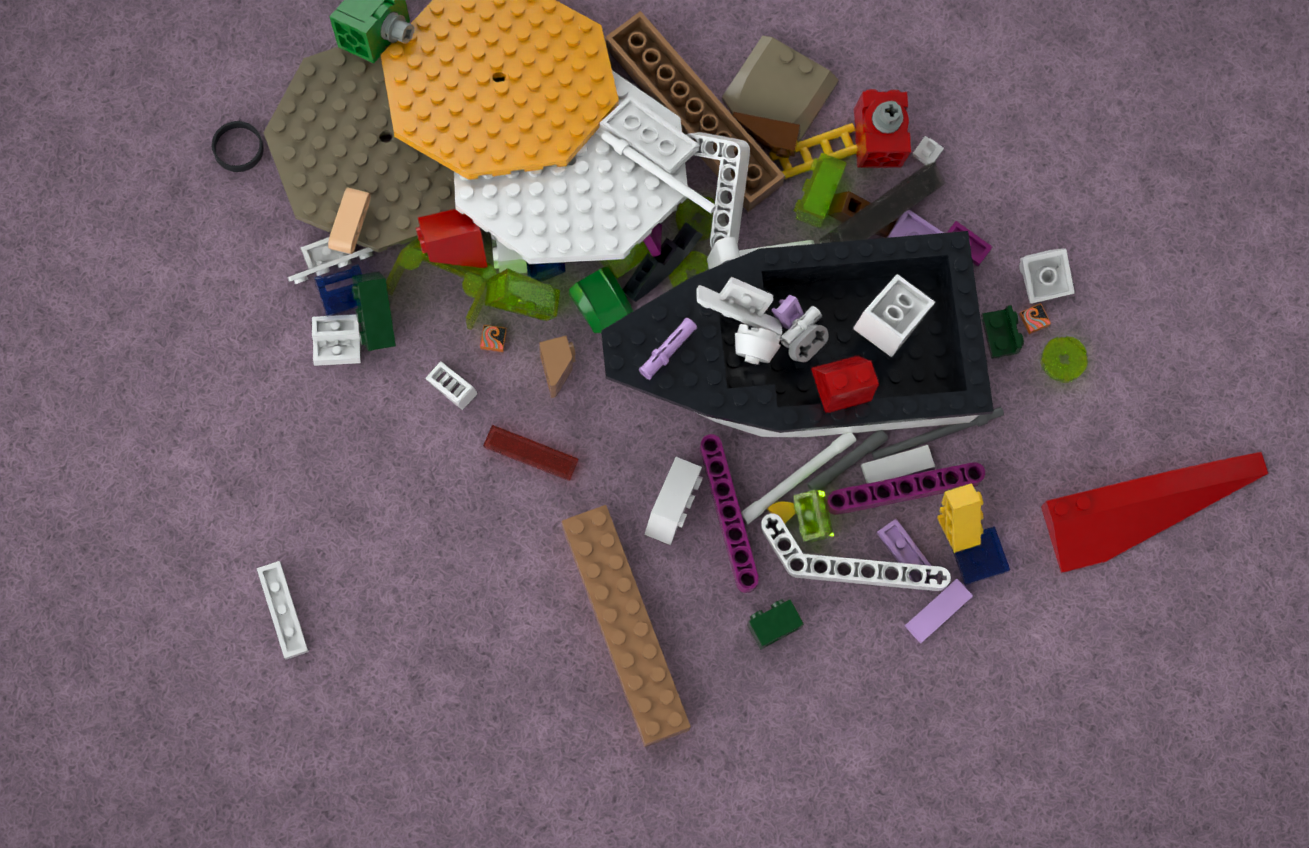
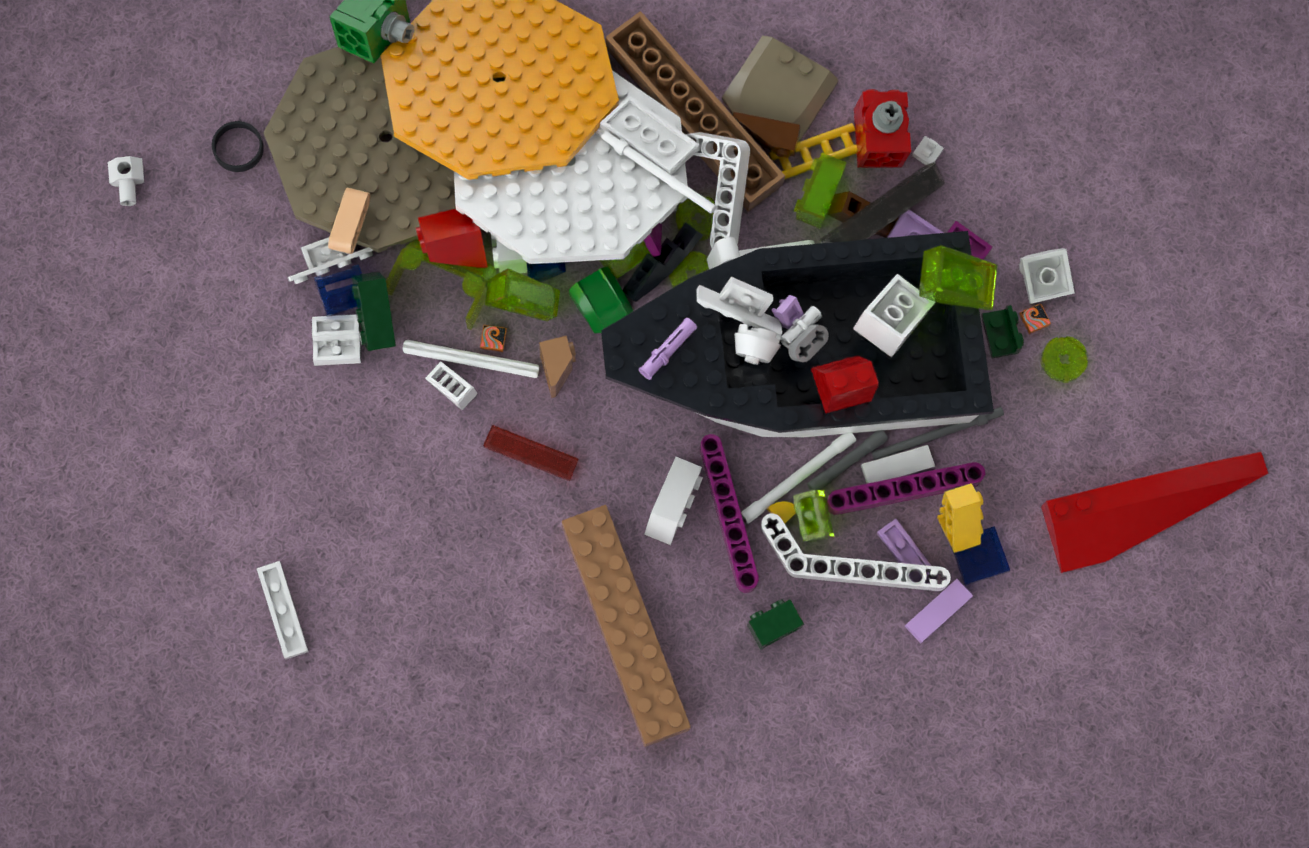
(126, 181): none -> white piece
(471, 358): none -> white axle
(957, 278): none -> clear neon green slope

